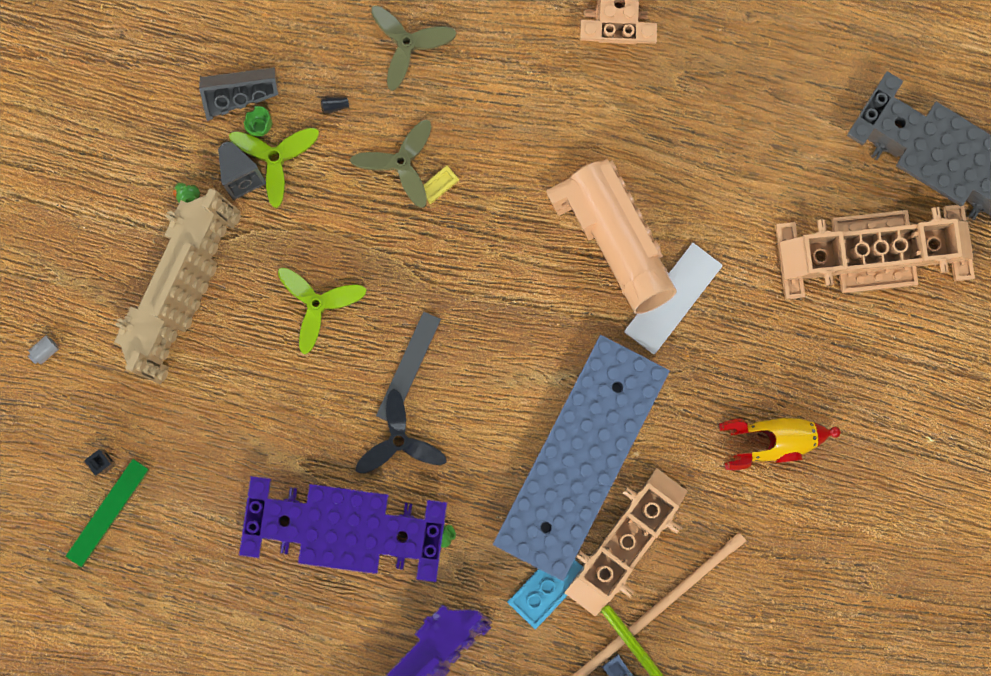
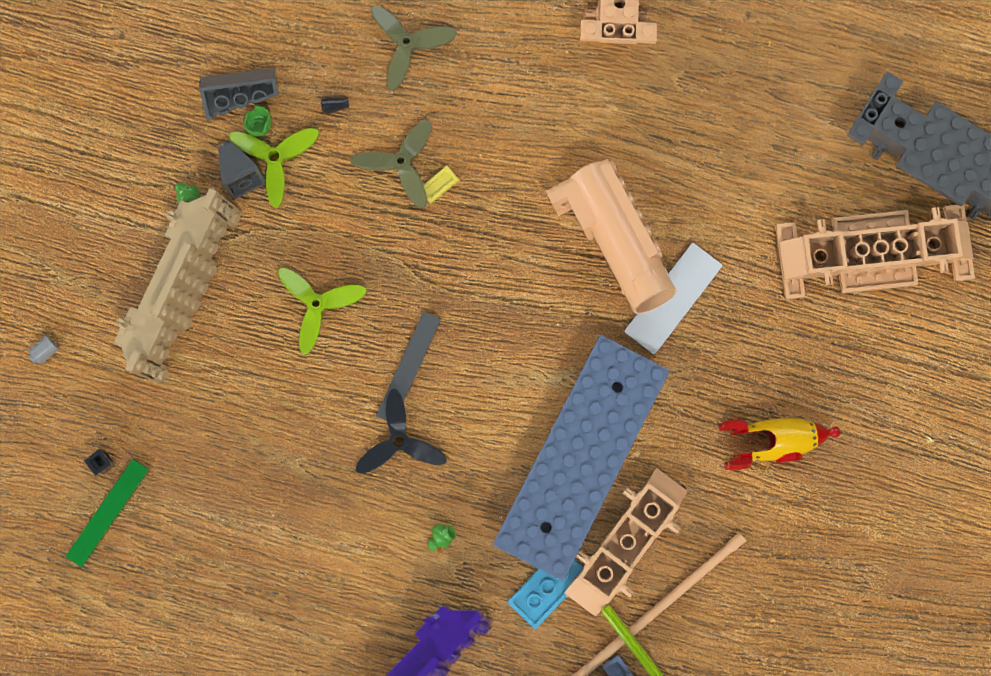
(343, 528): dark purple piece -> none

